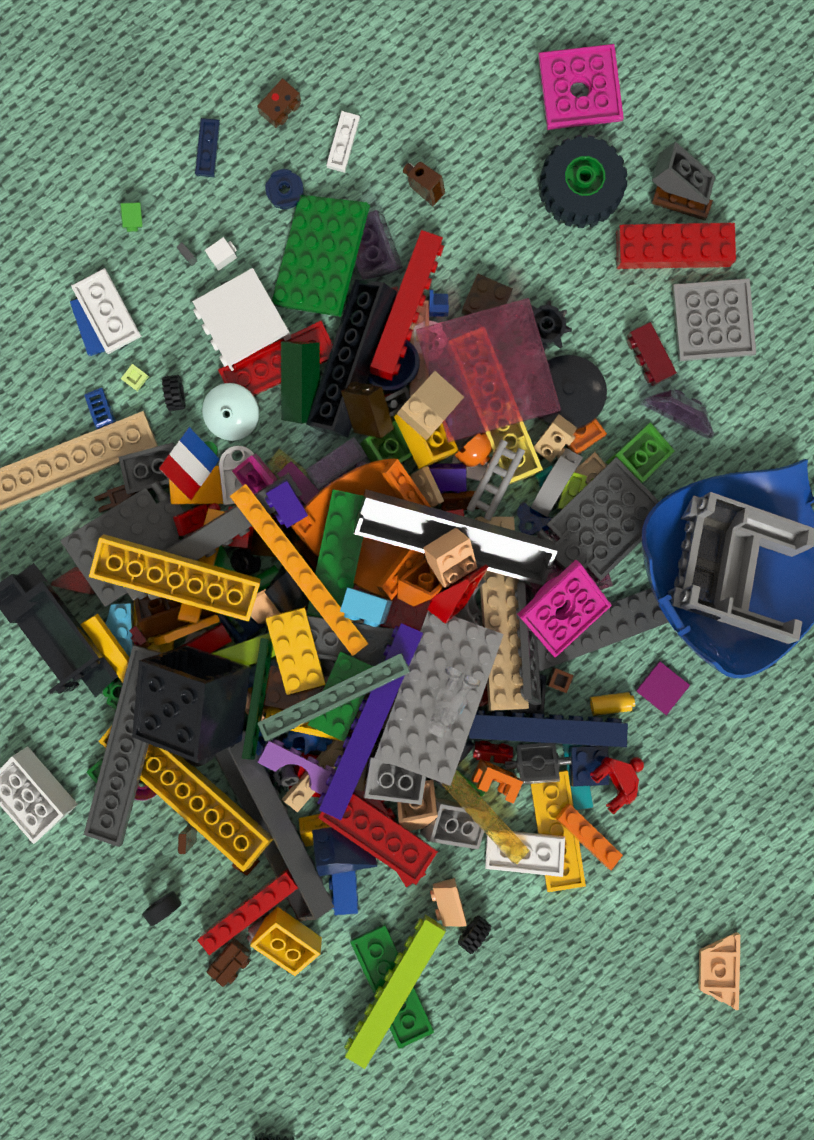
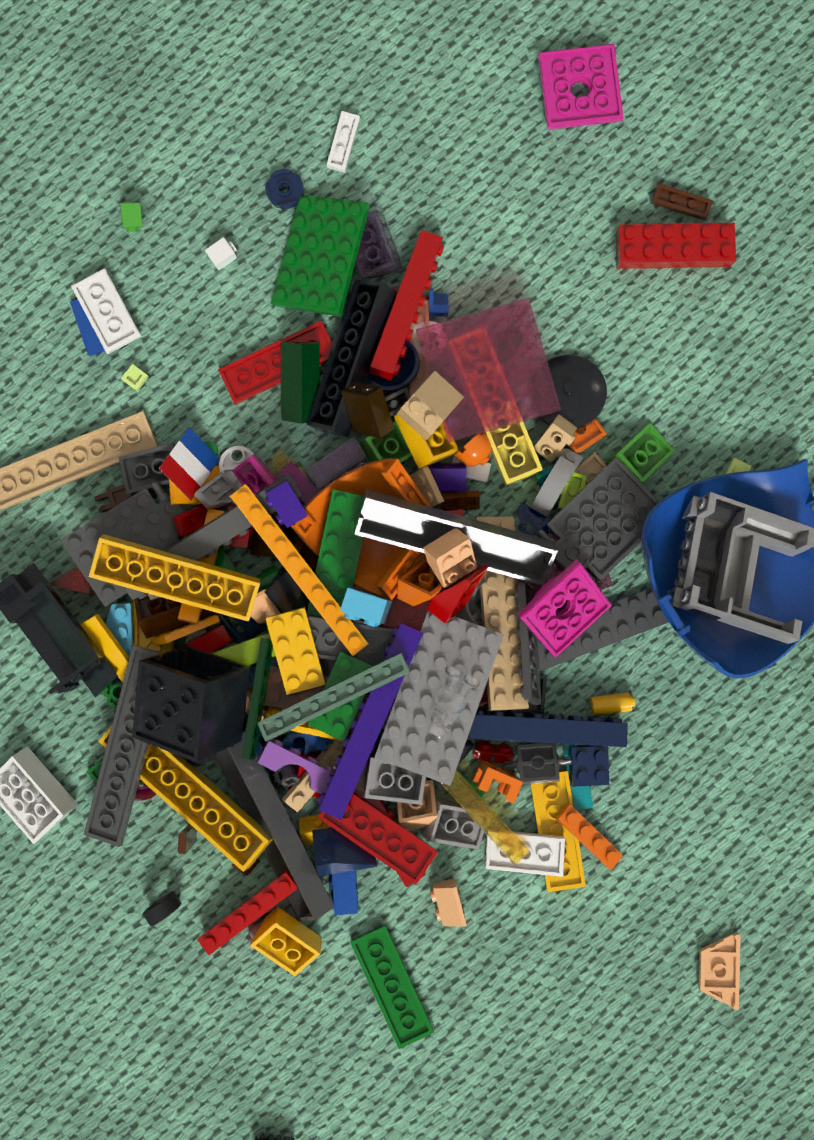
(99, 424): blue slope -> none
(139, 638): dark red plate -> none
(173, 393): black tyre -> none
(186, 254): dark grey tile -> none
(207, 147): dark blue tile -> none
(217, 492): none -> light grey wing
(229, 962): reddish brown brick -> none
(240, 318): white panel -> none
(242, 410): light aqua dish -> none
(244, 562): black hair -> none
(279, 103): reddish brown brick -> none
(394, 991): lime brick -> none
(425, 182): reddish brown torso -> none
(474, 934): black tyre -> none
(485, 295): dark brown brick -> none
(507, 474): light grey bar -> none
(555, 323): black brick -> none
(559, 680): reddish brown brick -> none
(583, 181): black wheel -> none
(623, 778): red connector -> none
(650, 354): dark red brick -> none
(662, 688): magenta tile -> none
(682, 411): clear purple wedge -> none
(683, 175): dark grey slope -> none
(714, 320): light grey plate -> none
(737, 466): none -> yellowish green plate

